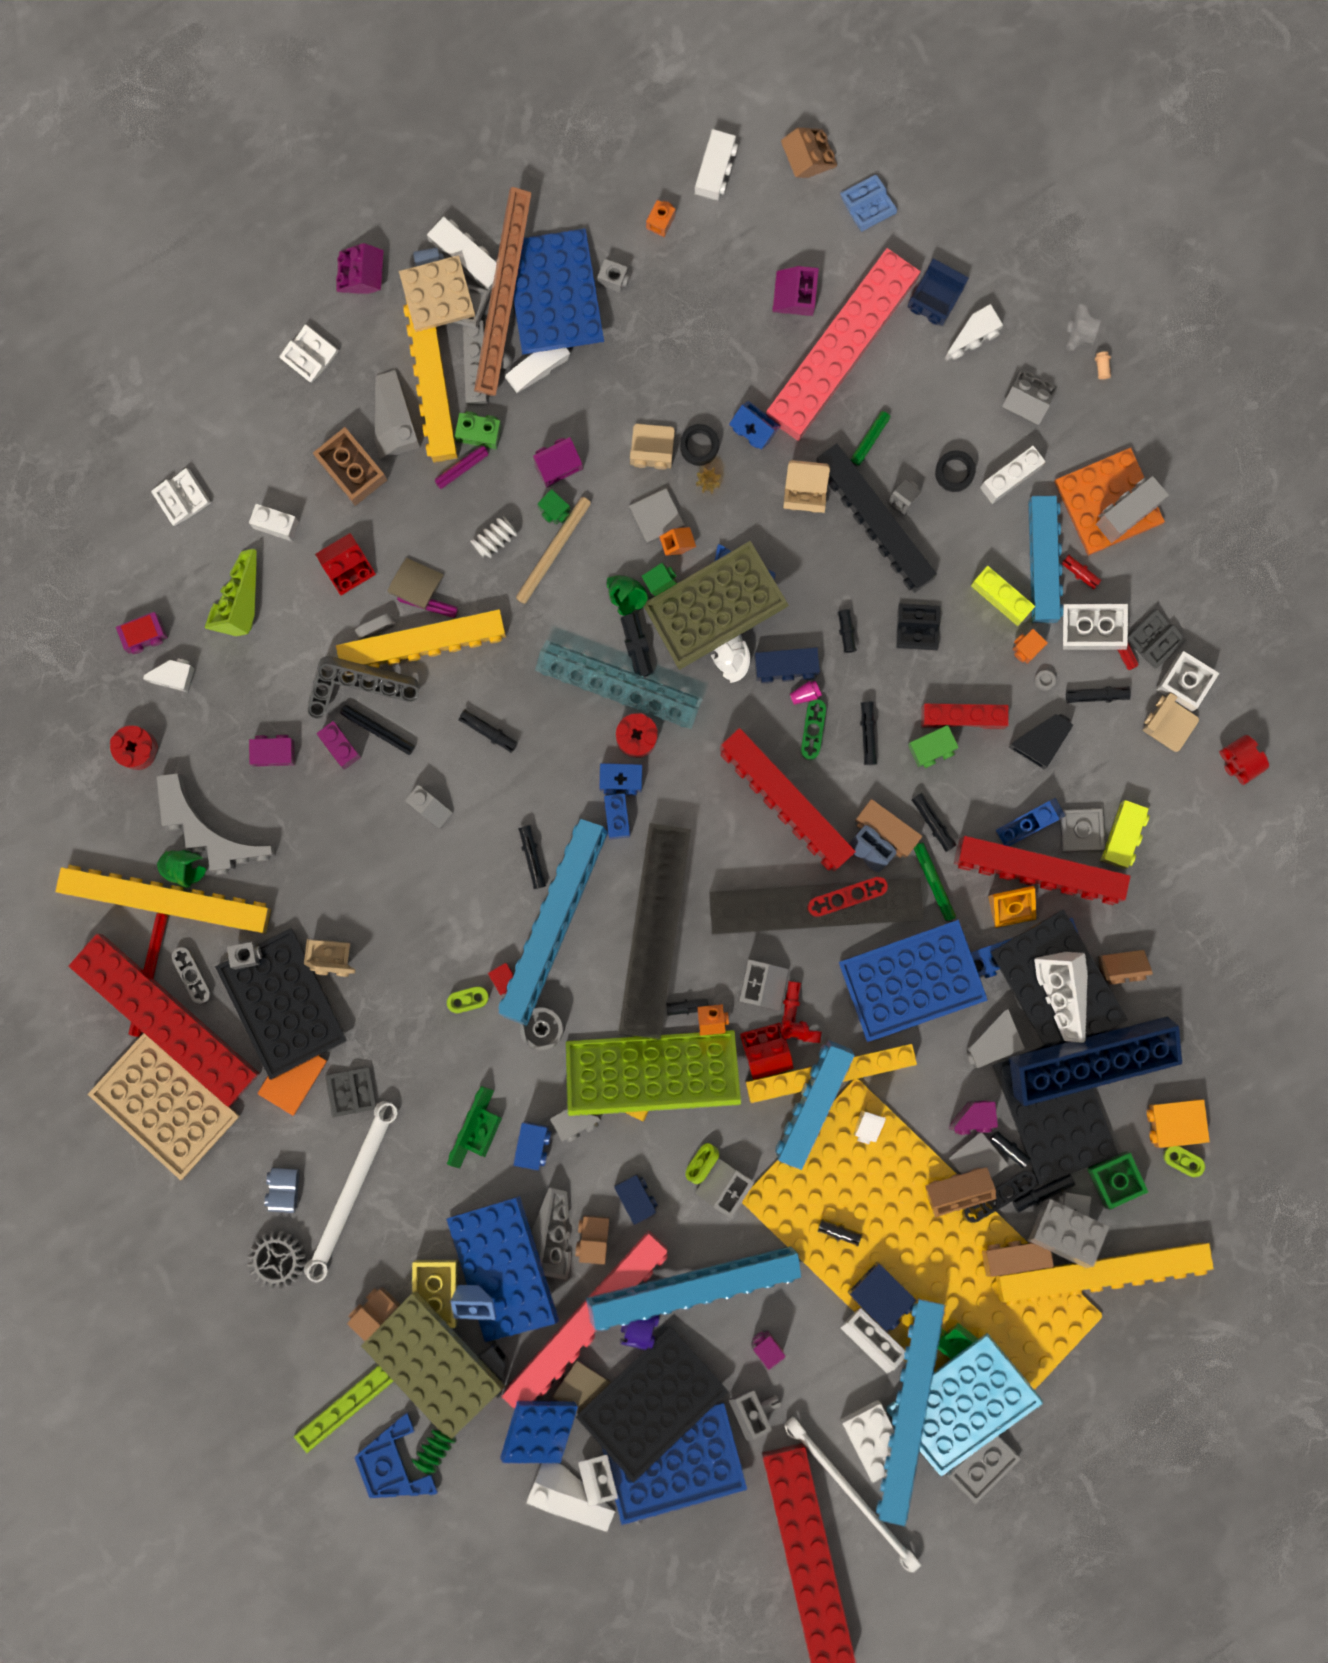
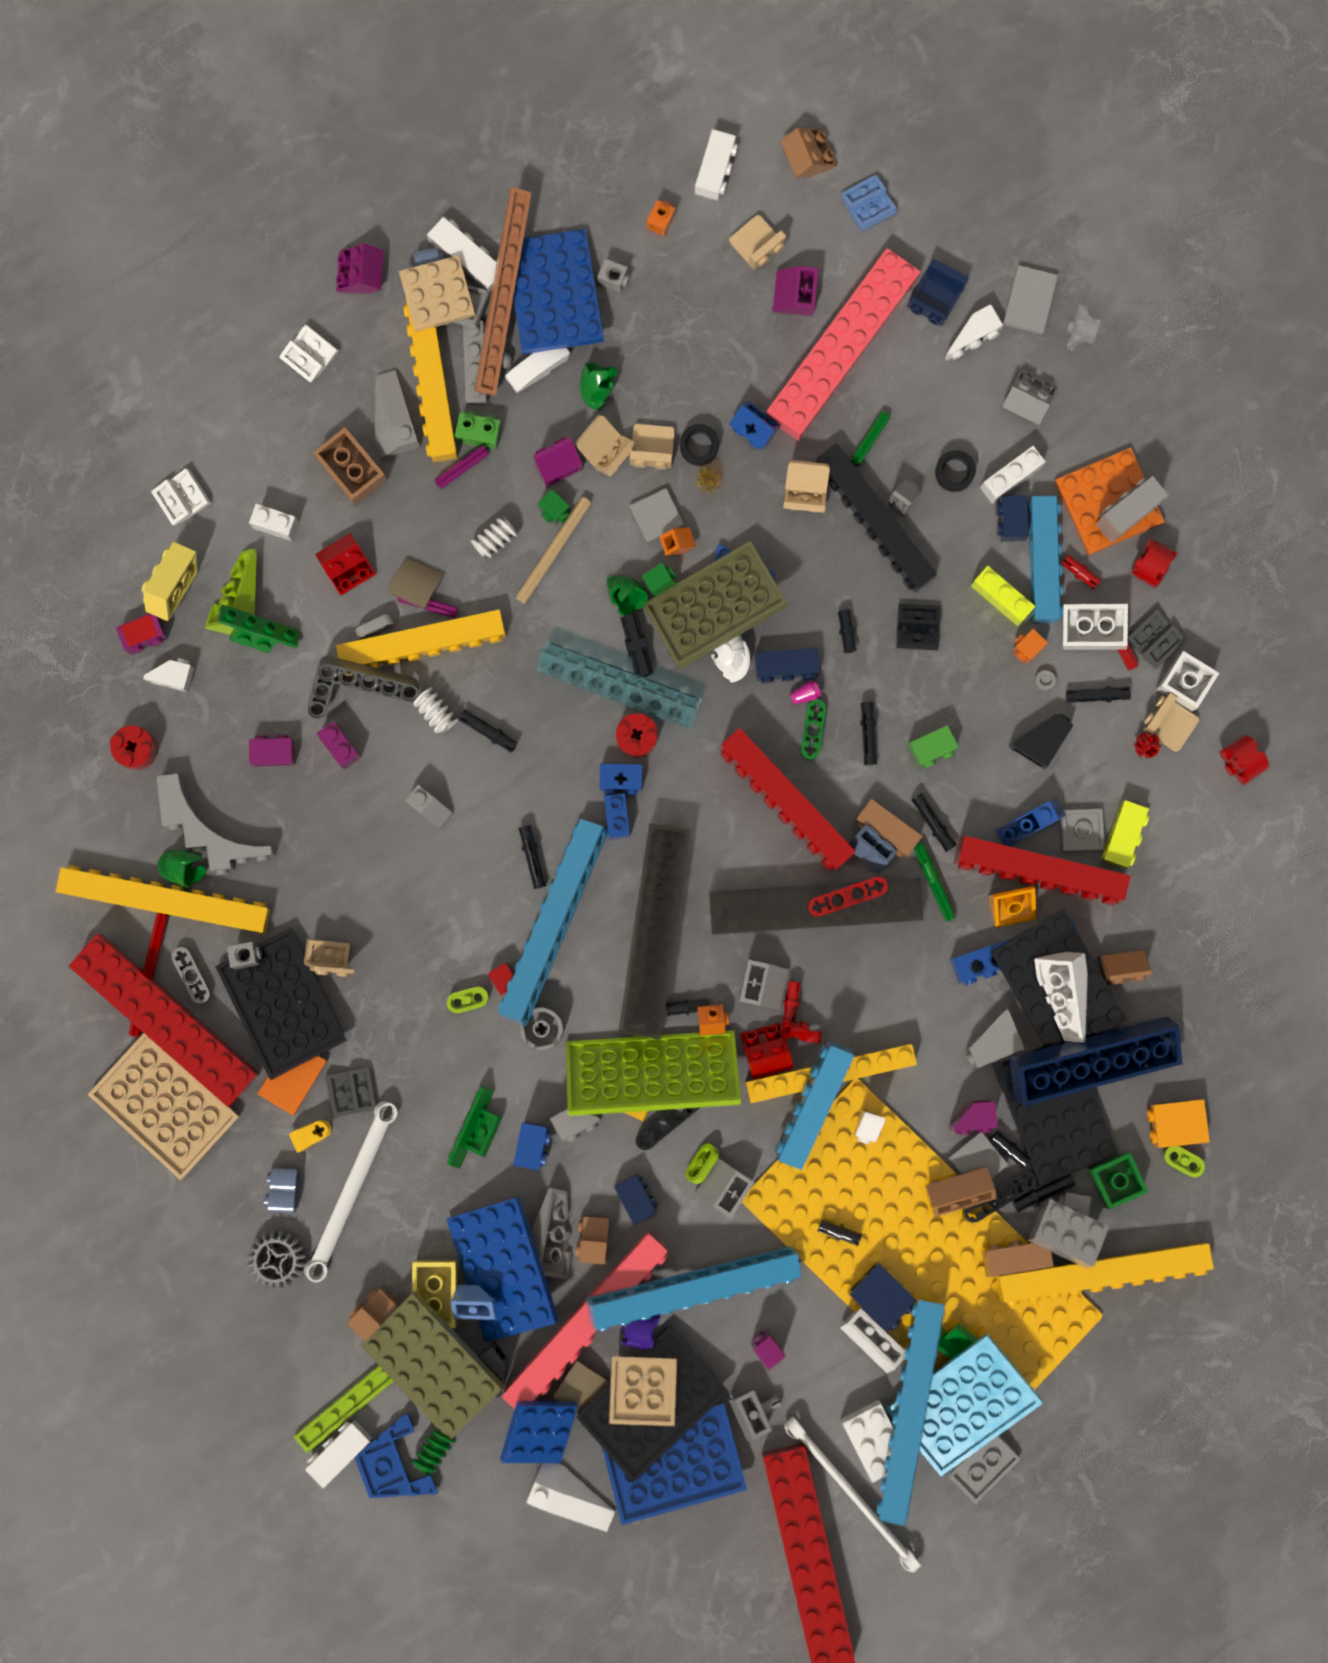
(170, 581): none -> light yellow brick
(257, 631): none -> green bracket
(308, 1136): none -> yellow piece
(337, 1453): none -> white brick
(377, 729): black axle -> none
(434, 711): none -> white piece
(596, 384): none -> green helmet
(597, 1480): white brick -> none
(604, 446): none -> tan bracket
(643, 1391): none -> tan plate
(671, 1122): none -> black beam
(757, 242): none -> tan bracket
(913, 981): blue plate -> none
(964, 715): red arch -> none
(1013, 518): none -> dark blue brick
(1030, 300): none -> light grey tile
(1103, 365): light nougat pin -> none
(1147, 745): none -> red gear
(1153, 563): none -> red brick

